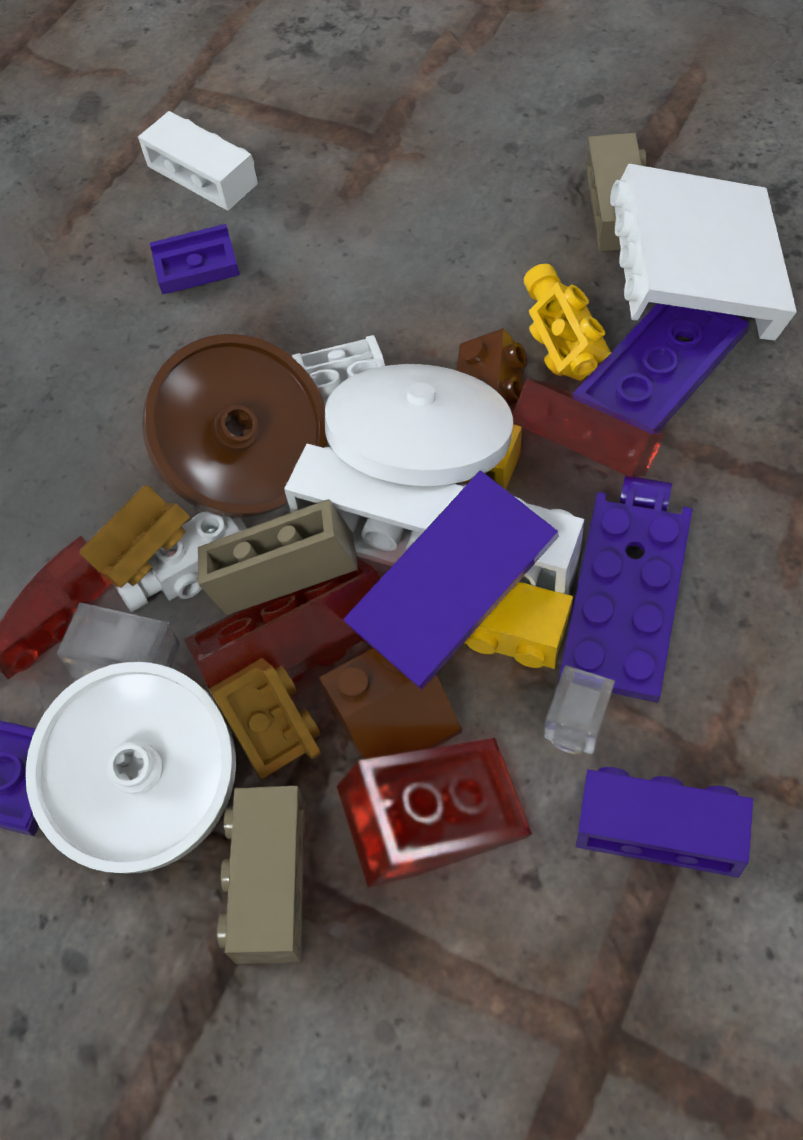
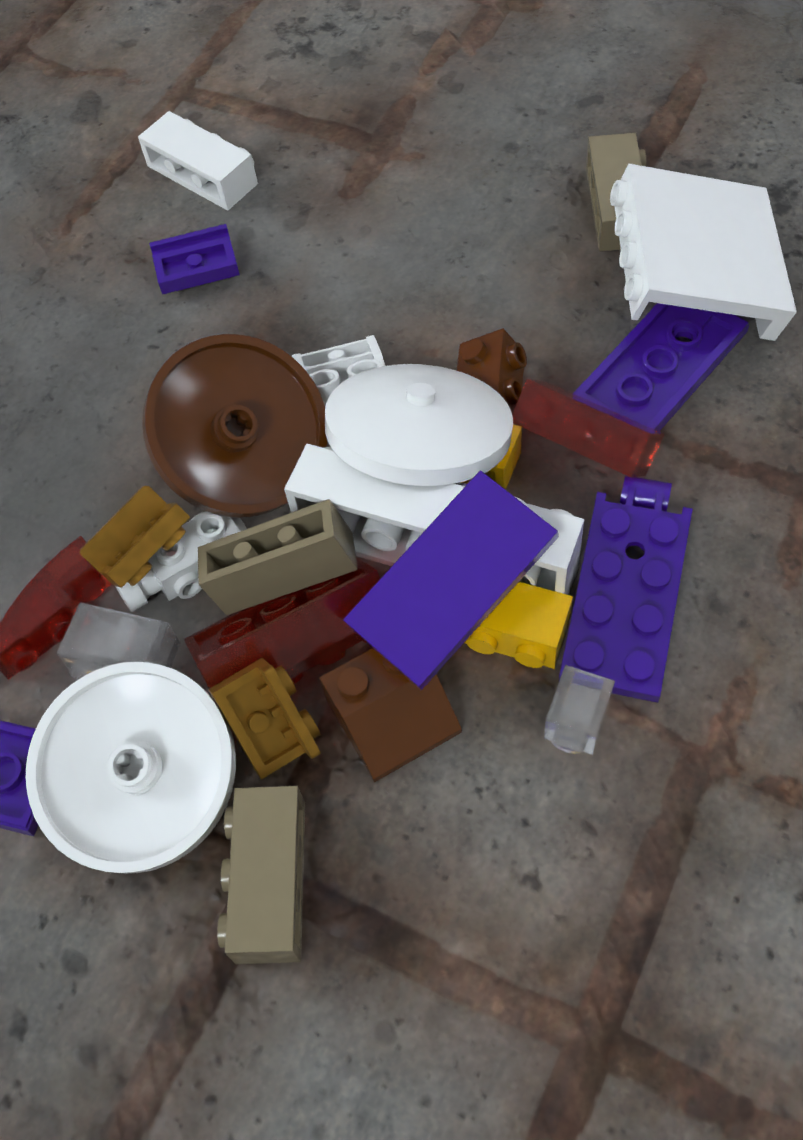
(430, 809): clear red slope -> none
(564, 324): yellow brick -> none
(665, 821): dark purple brick -> none

